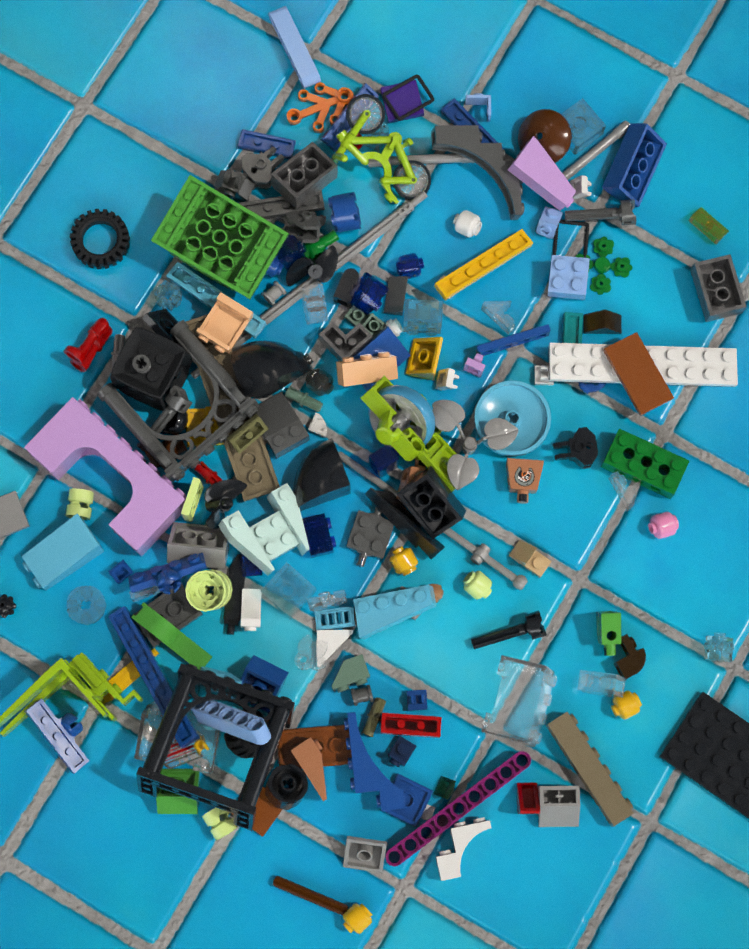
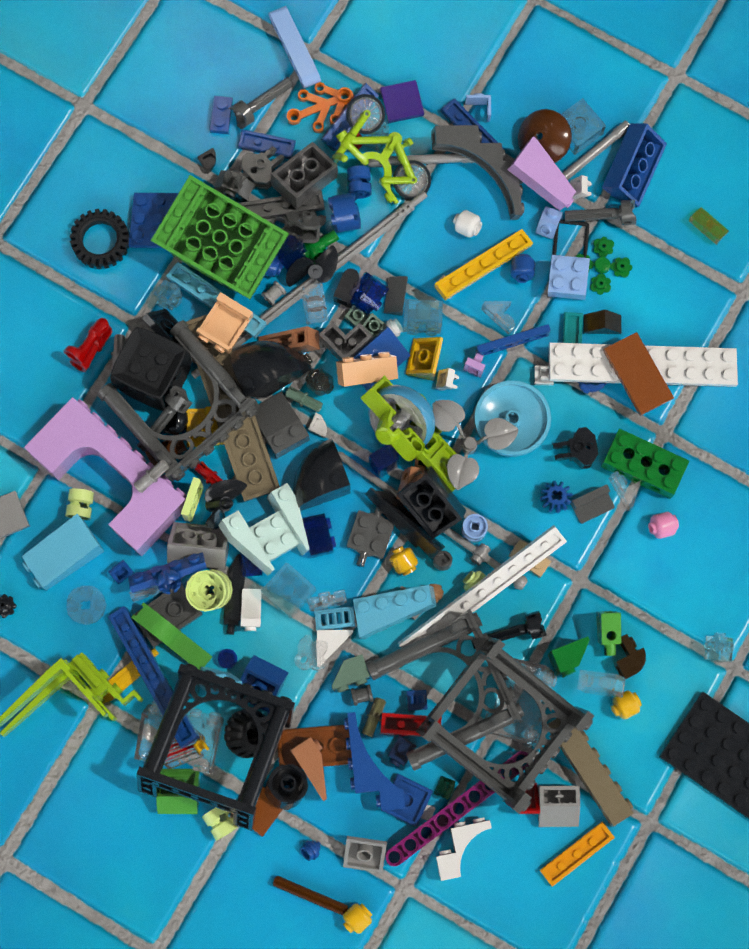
(59, 734): plate -> none
(138, 358): dark grey bush -> none
(147, 216): none -> blue plate
(151, 476): none -> light grey axle
(208, 160): none -> black tile
(221, 115): none -> blue plate
(227, 658): none -> clear blue plate
(232, 721): light blue beam -> none
(244, 111): none -> dark grey piece
(247, 433): olive brick -> none
(299, 339): none -> nougat slope
(310, 850): none -> blue plate
(359, 181): none -> blue wheel
(399, 86): black piece -> none
(409, 265): clear blue head -> none
(433, 644): none -> dark grey arch
(442, 561): none -> dark grey tile
(474, 528): none -> light blue wheel
(490, 585): none -> white plate
(522, 268): none -> blue head
(523, 477): nougat torso -> none
(555, 490): none -> blue gear
(568, 657): none -> green slope
(570, 717): none -> dark grey arch
(577, 854): none -> light orange tile
(593, 504): none -> dark grey panel
(718, 288): flat silver brick -> none

